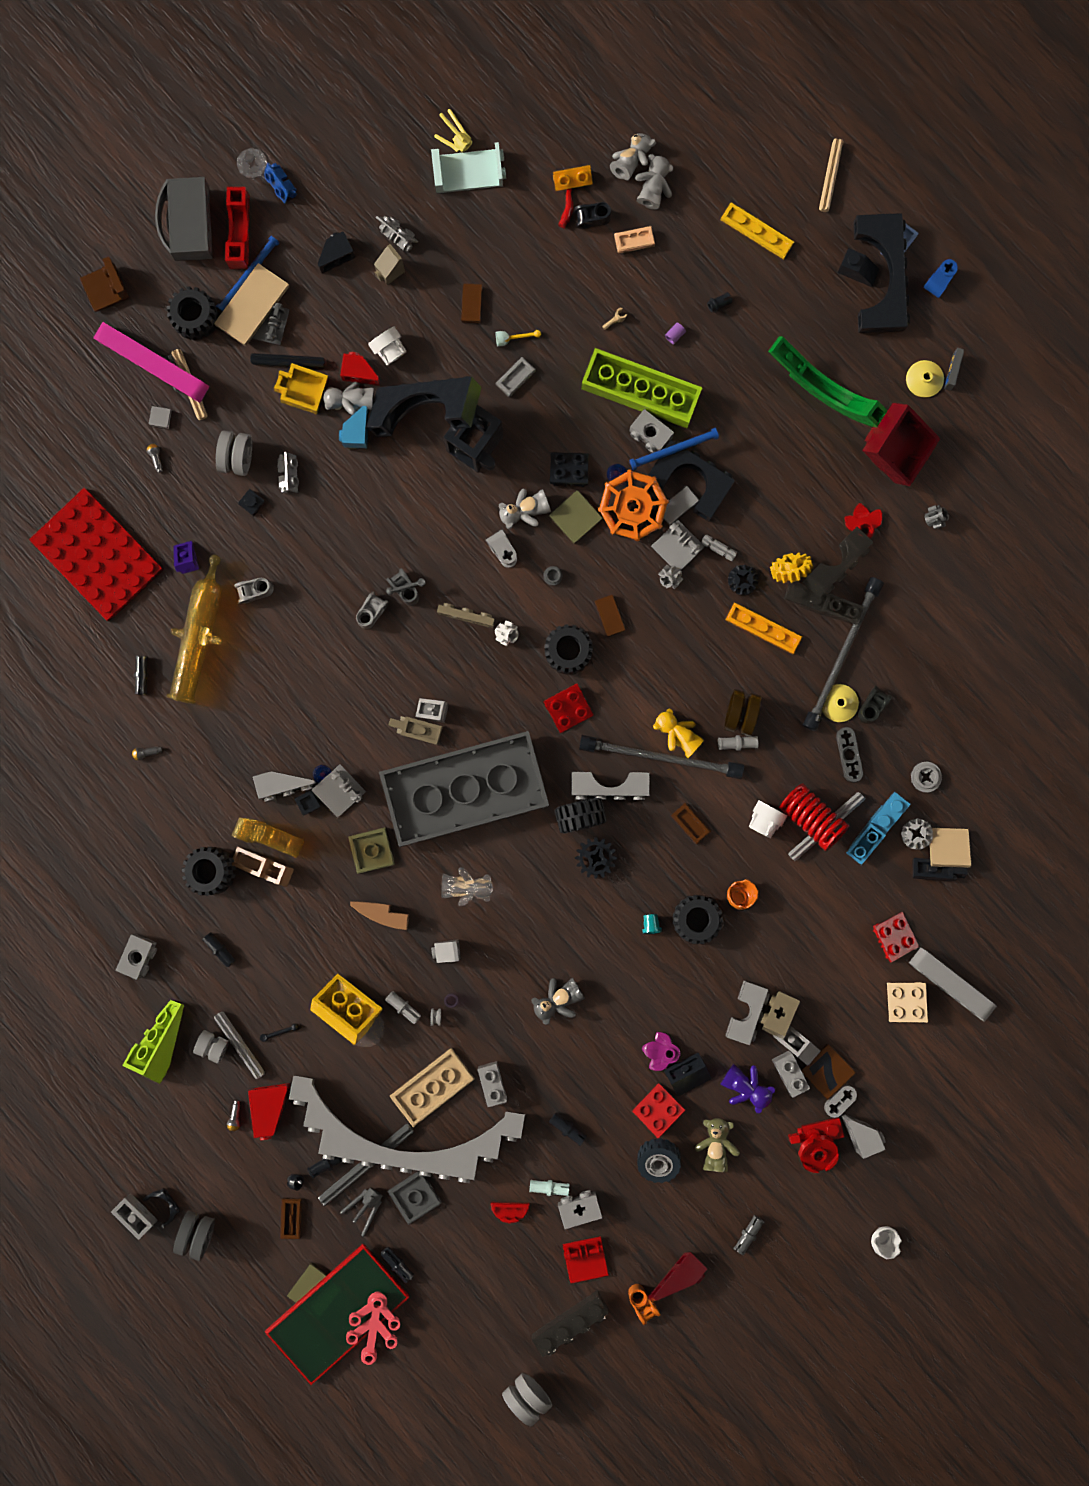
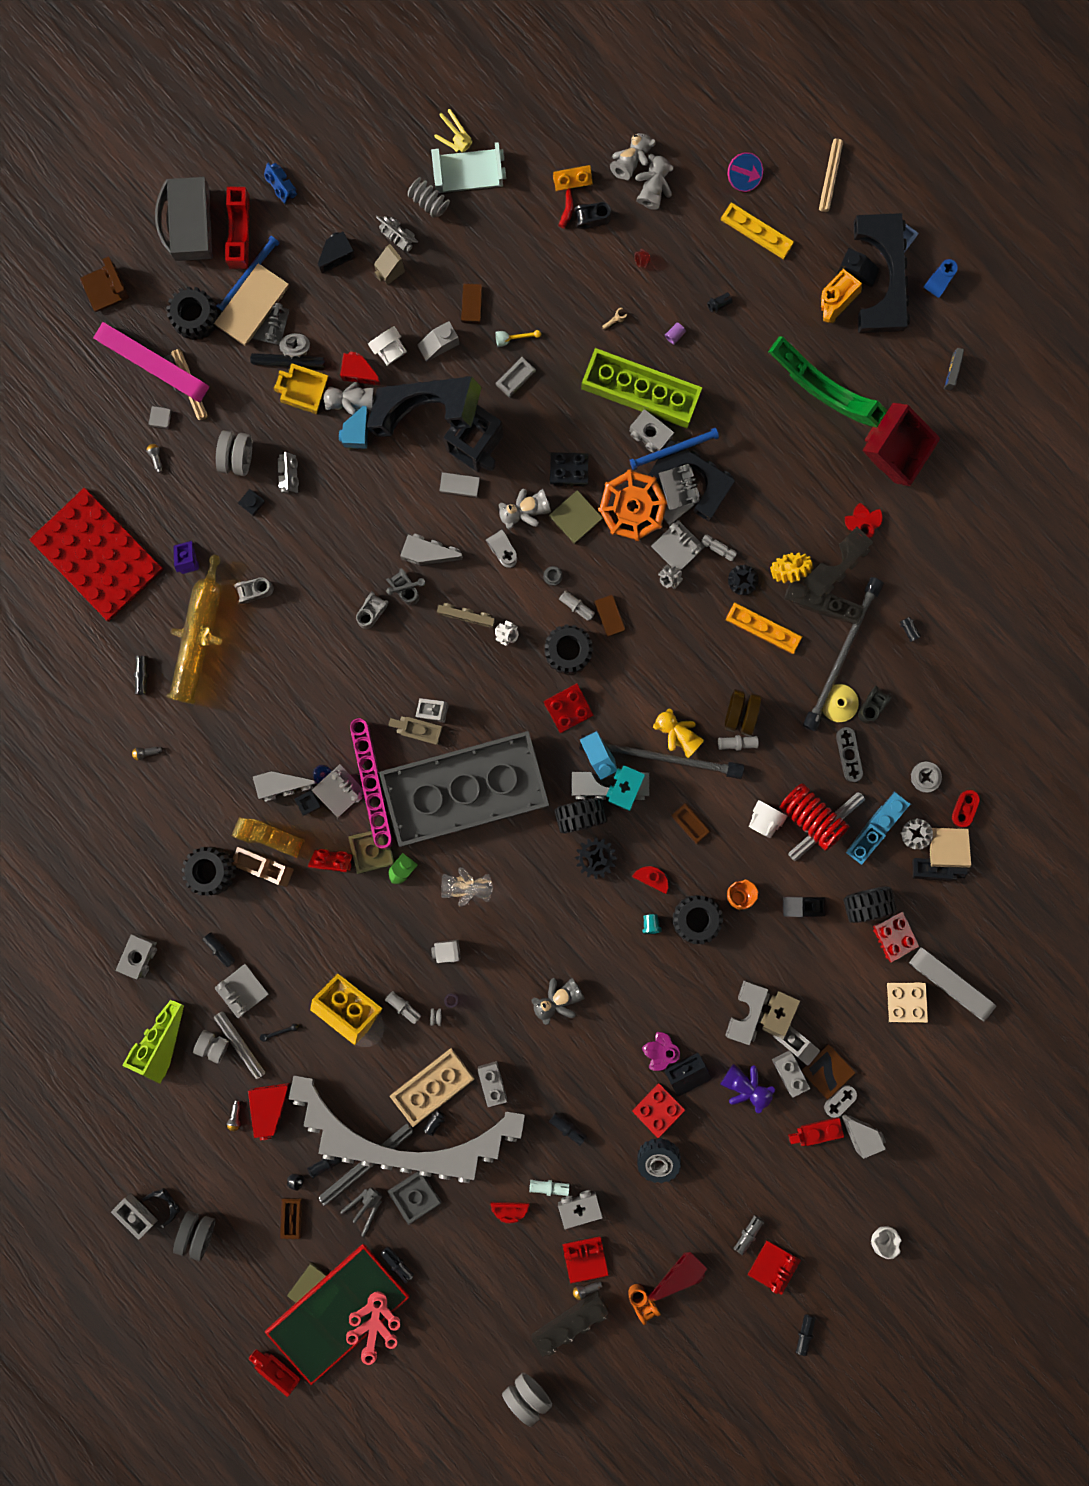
(241, 990): none -> light grey hinge
(248, 156): clear gear -> none
(274, 1372): none -> red hinge
(290, 341): none -> light grey gear
(331, 860): none -> red hinge
(377, 791): none -> dark pink beam
(381, 914): medium nougat slope -> none
(401, 869): none -> bright green plate
(423, 552): none -> light grey slope
(427, 199): none -> light grey piece
(434, 1123): none -> black pin
(438, 341): none -> light grey slope
(459, 484): none -> light grey tile
(576, 605): none -> light grey axle
(580, 1292): none -> flat silver piece
(599, 755): none -> dark azure slope
(614, 471): clear blue tile -> none
(627, 798): none -> teal brick
(634, 239): light nougat plate -> none
(642, 258): none -> clear red plate
(652, 877): none -> red plate
(679, 486): none -> dark grey hinge
(717, 1143): olive piece -> none
(745, 172): none -> blue piece
(774, 1267): none -> red hinge
(804, 906): none -> black slope
(805, 1335): none -> black axle
(812, 1146): red plate -> none
(844, 290): none -> light orange piece
(870, 904): none -> black tyre
(910, 629): none -> black pin
(919, 385): light yellow dish -> none
(936, 517): dark grey gear -> none
(965, 809): none -> red plate

